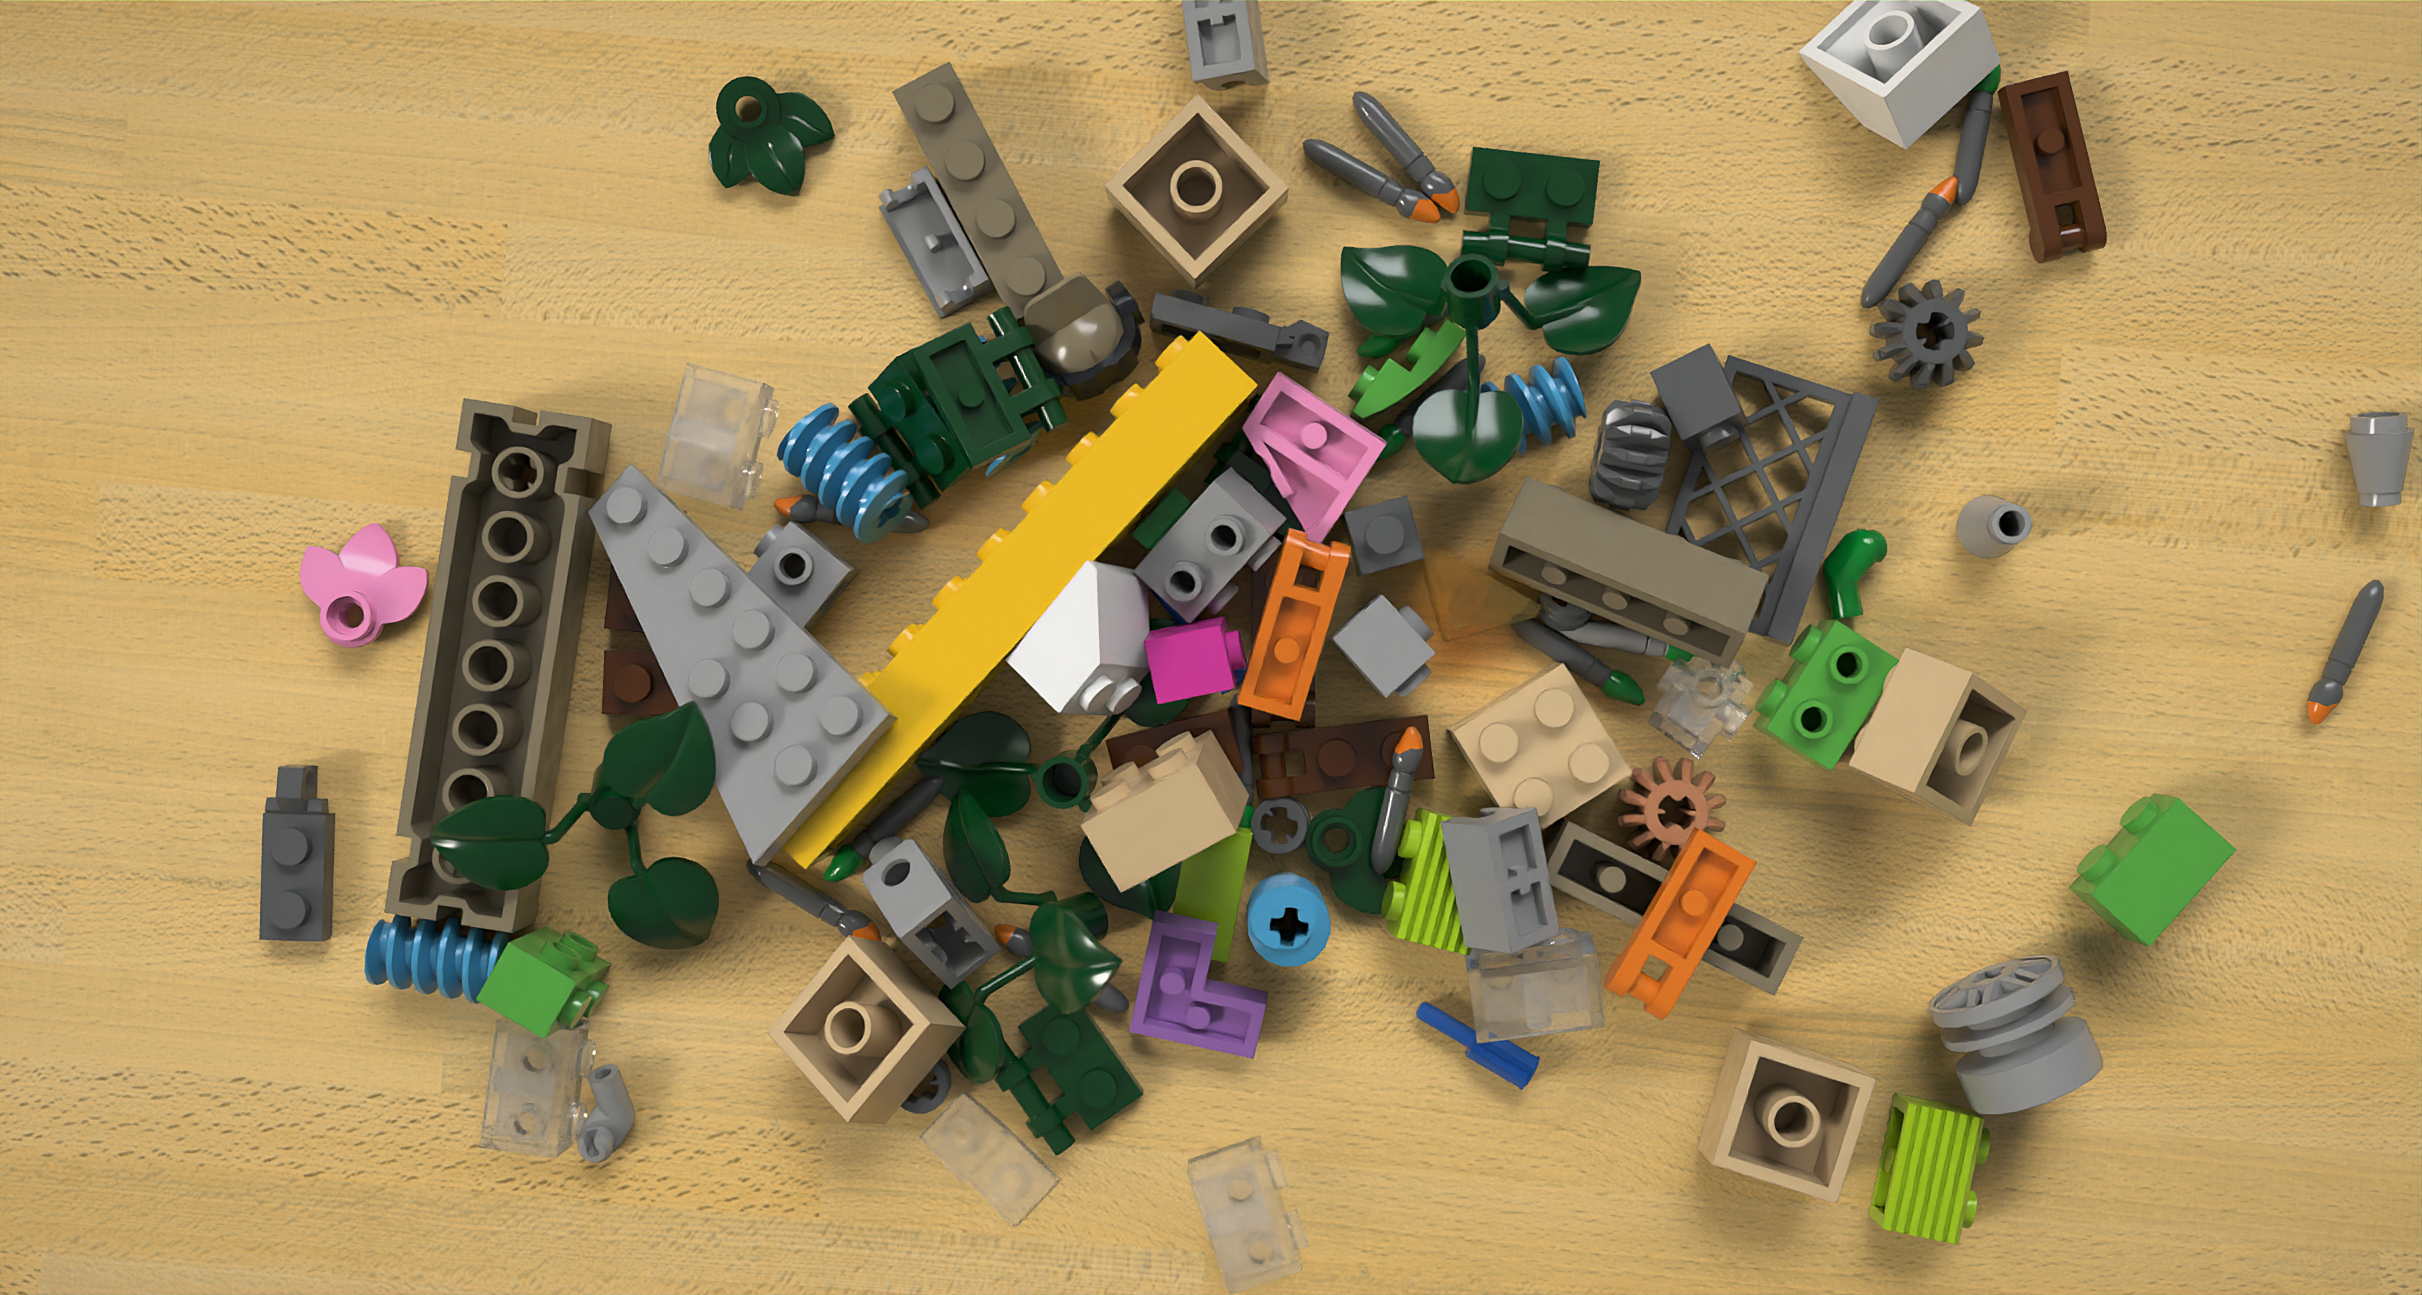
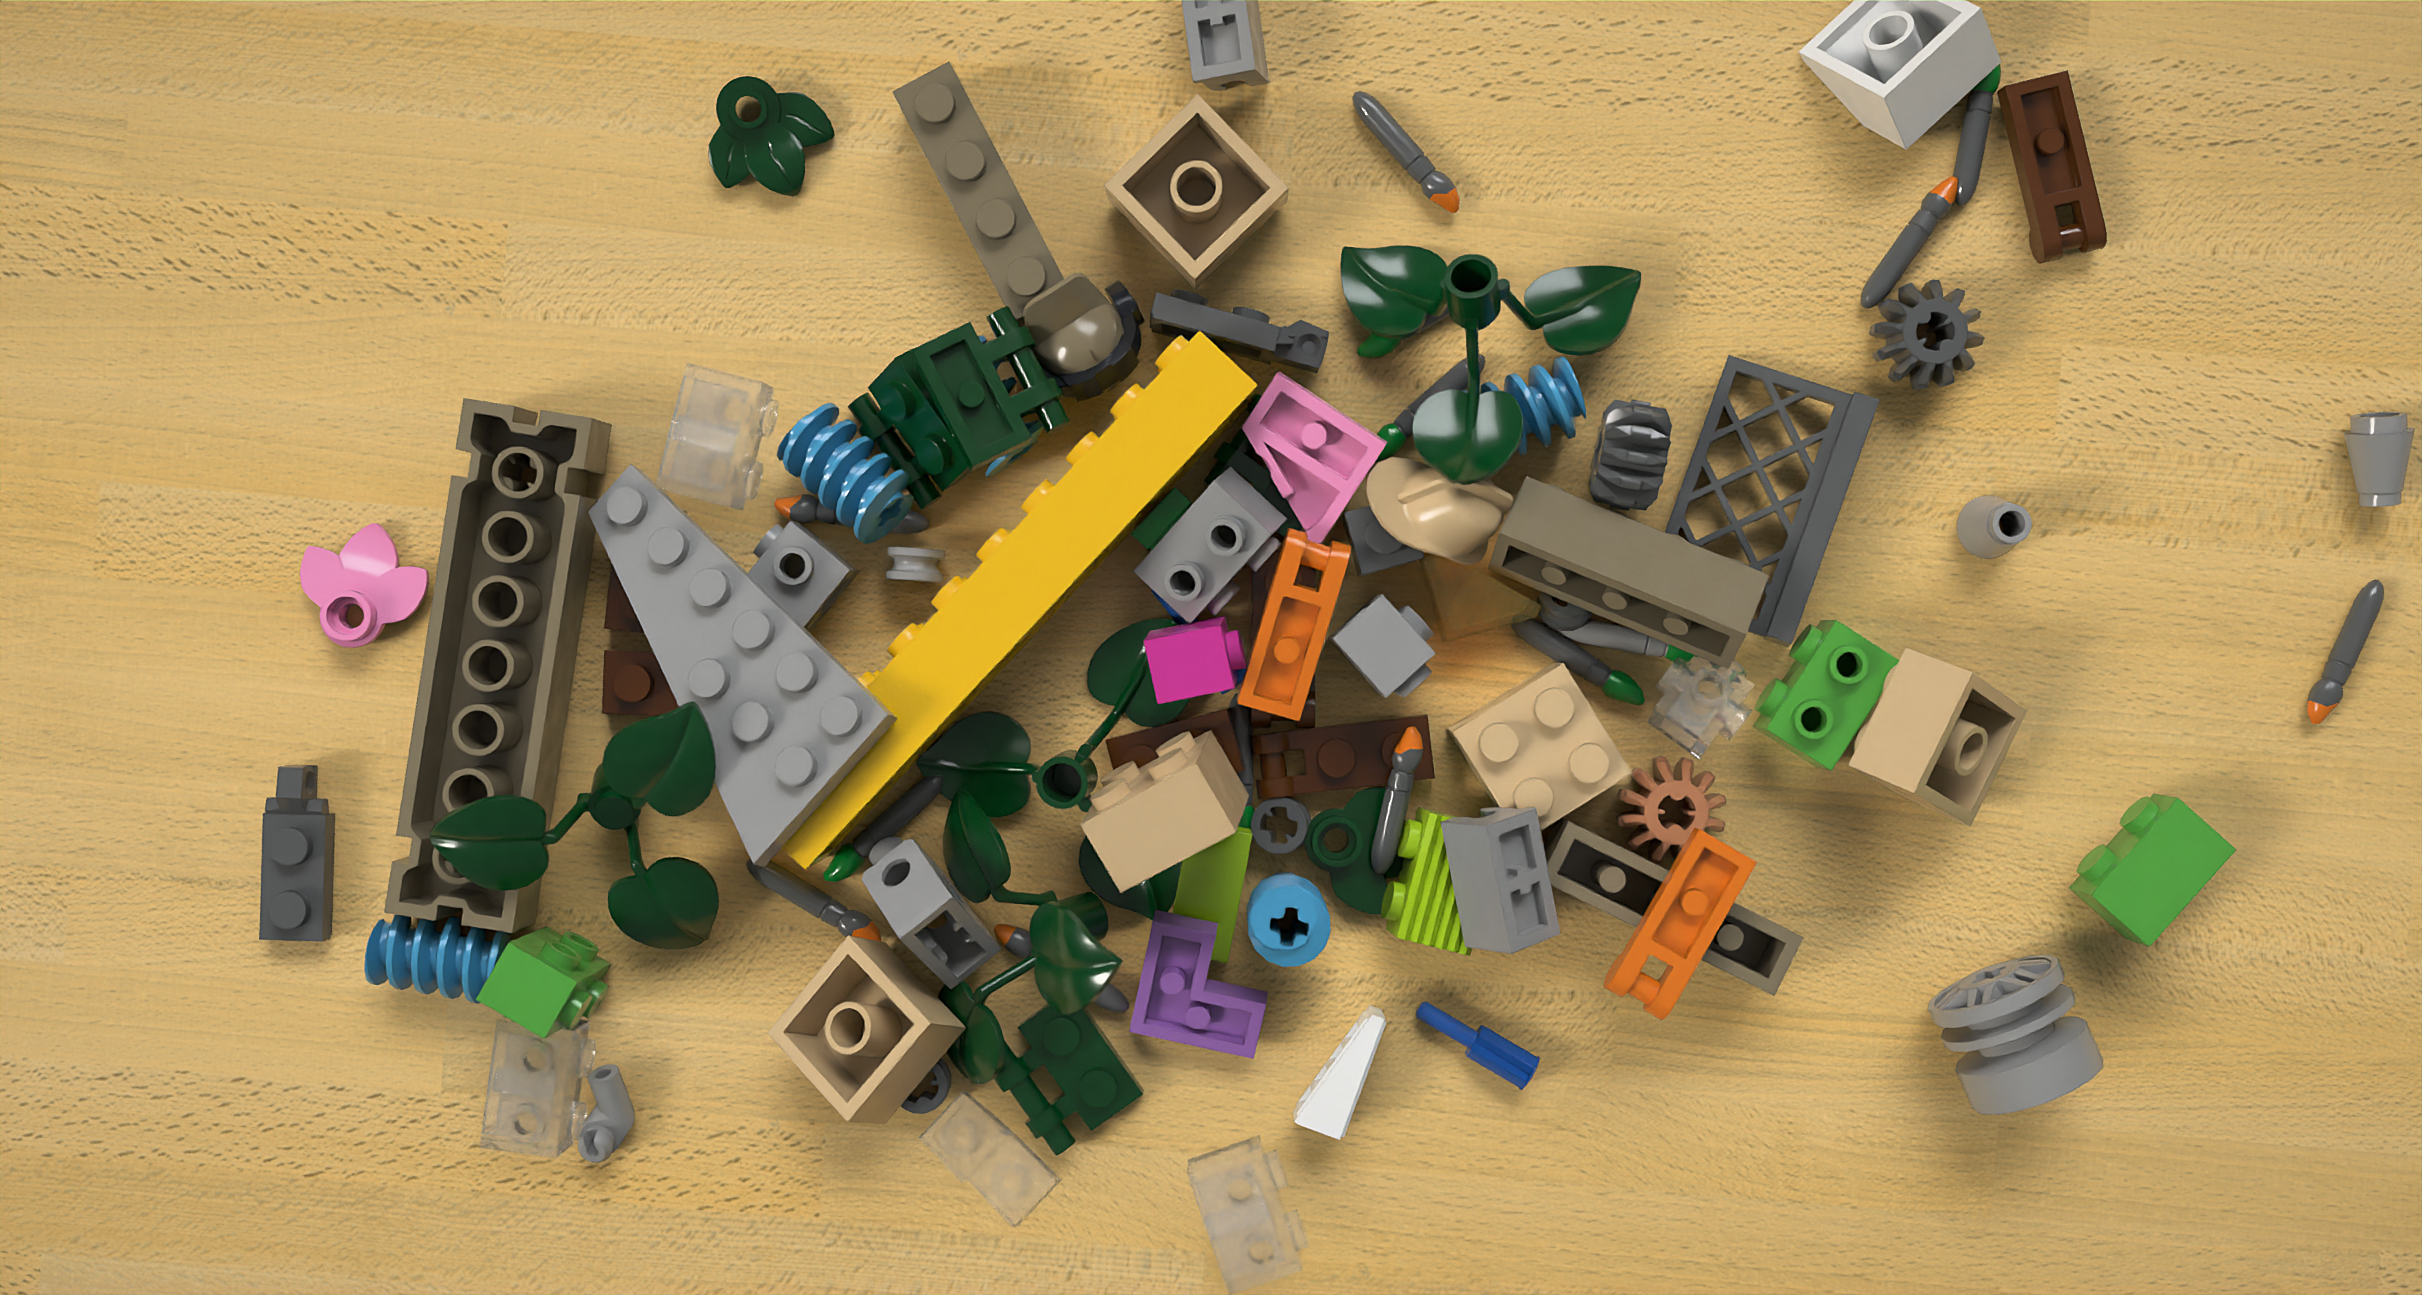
(915, 564): none -> light grey bush
(935, 243): light grey hinge -> none
(1089, 643): white slope -> none
(1336, 1089): none -> white slope
(1384, 389): bright green slope -> none
(1408, 202): dark grey piece -> none
(1432, 512): none -> tan piece
(1530, 189): dark green plate -> none
(1537, 989): clear brick -> none
(1700, 400): dark grey brick -> none
(1786, 1115): tan brick -> none
(1846, 566): green arm -> none
(1929, 1169): lime brick -> none

